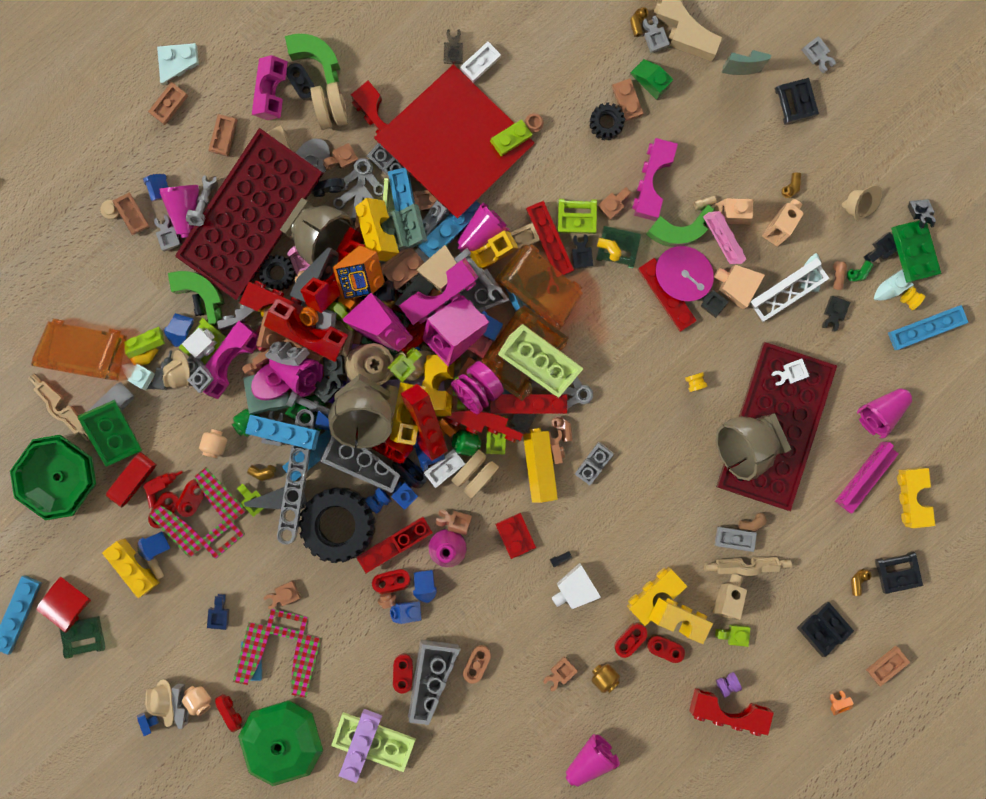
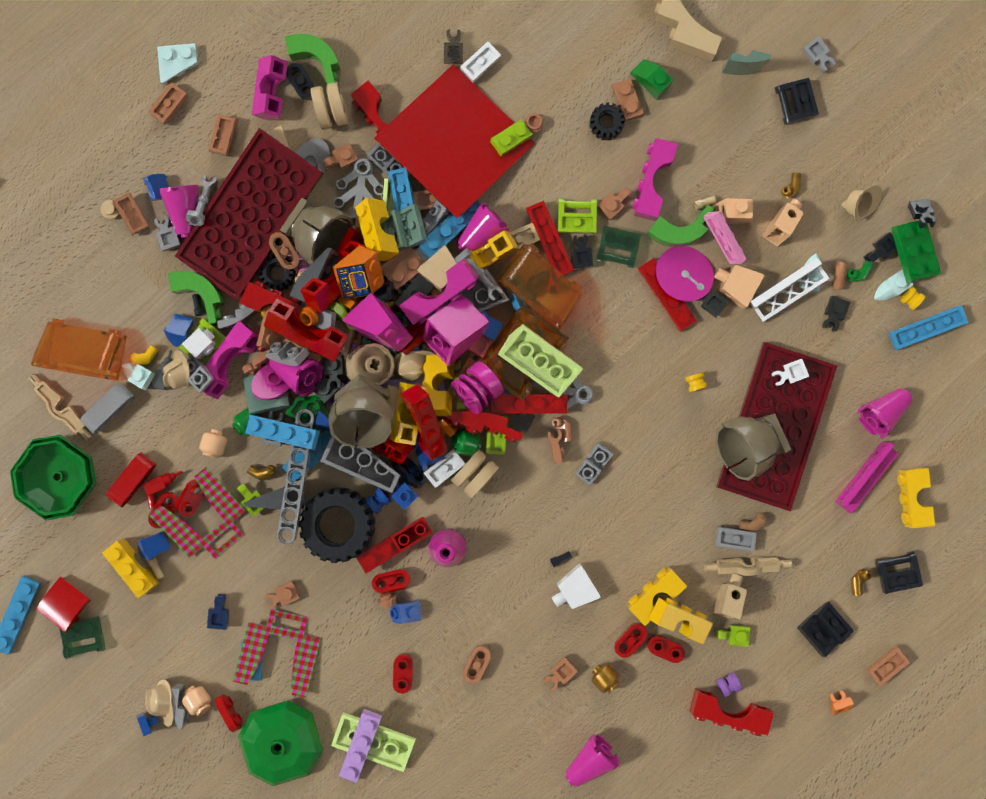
(110, 433): green plate -> none
(144, 342): lime plate -> none
(283, 250): none -> nougat plate
(313, 406): light grey piece -> none
(331, 185): black plate -> none
(403, 366): lime plate -> none
(424, 586): blue tile -> none
(432, 671): light grey wedge -> none
(456, 522): nougat plate -> none
(515, 535): red plate -> none
(540, 466): yellow brick -> none
(612, 247): yellow arm -> none
(637, 19): pearl gold arm -> none
(655, 37): light grey plate -> none

